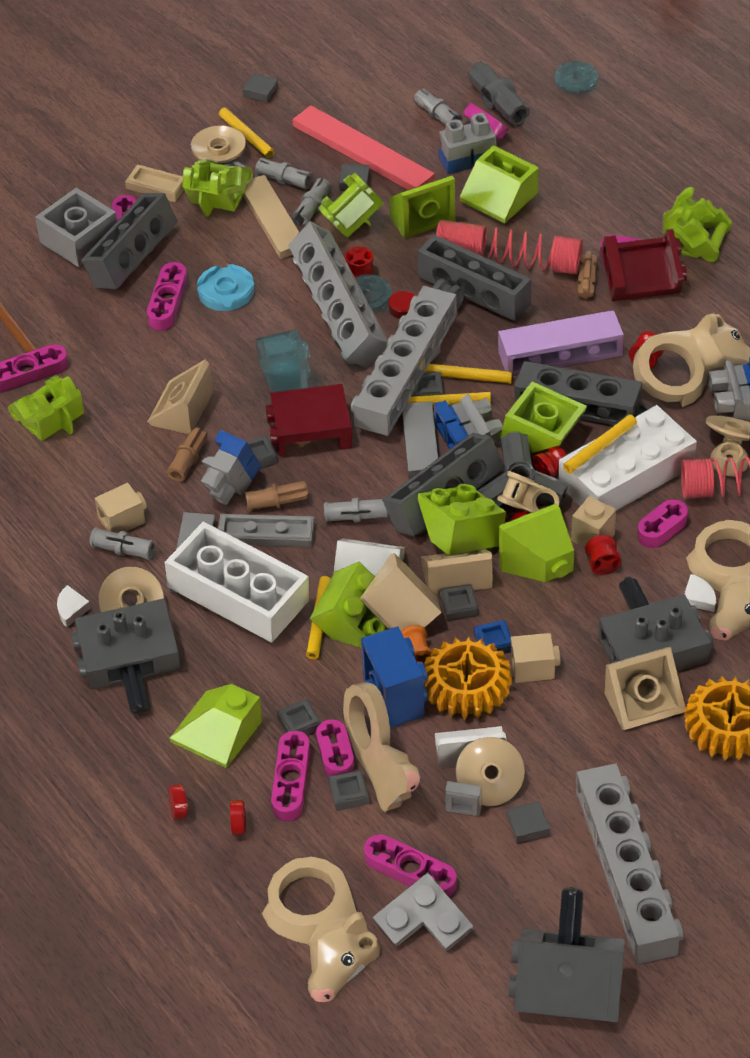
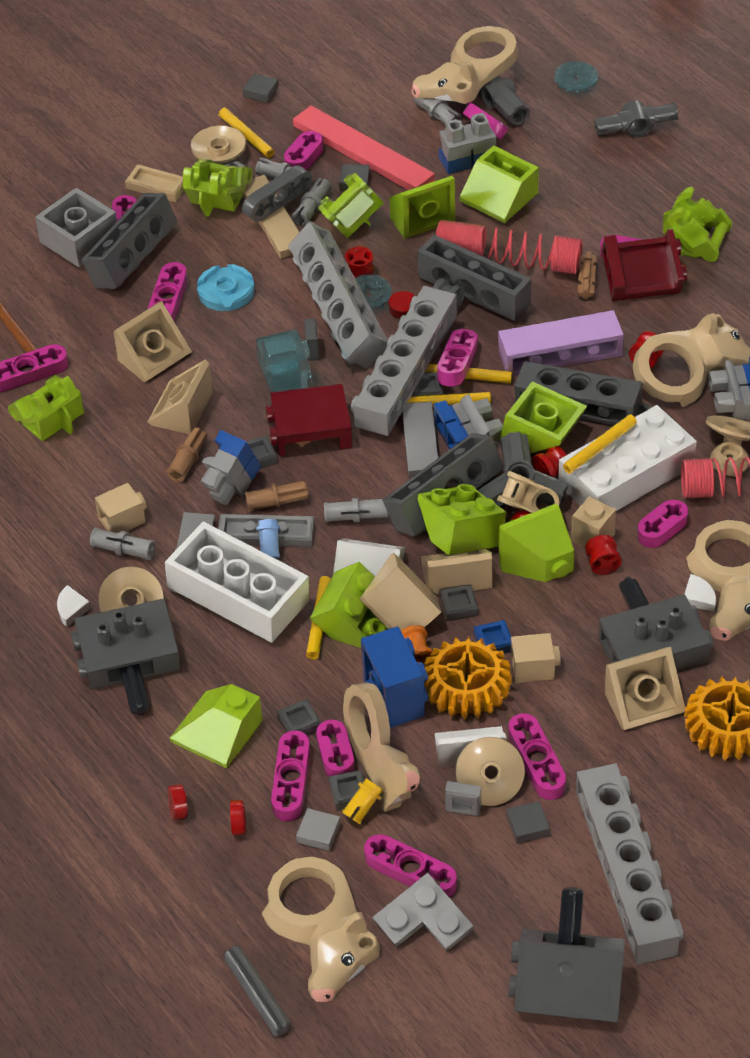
(150, 342): none -> tan slope
(257, 991): none -> dark grey axle
(268, 537): none -> light blue pin
(291, 185): none -> dark grey beam
(308, 154): none -> dark pink beam
(312, 338): none -> dark grey tile
(318, 829): none -> light grey tile
(364, 798): none -> yellow pin
(457, 357): none -> dark pink beam
(466, 75): none -> tan animal
(536, 769): none -> dark pink beam
(636, 119): none -> dark grey pin

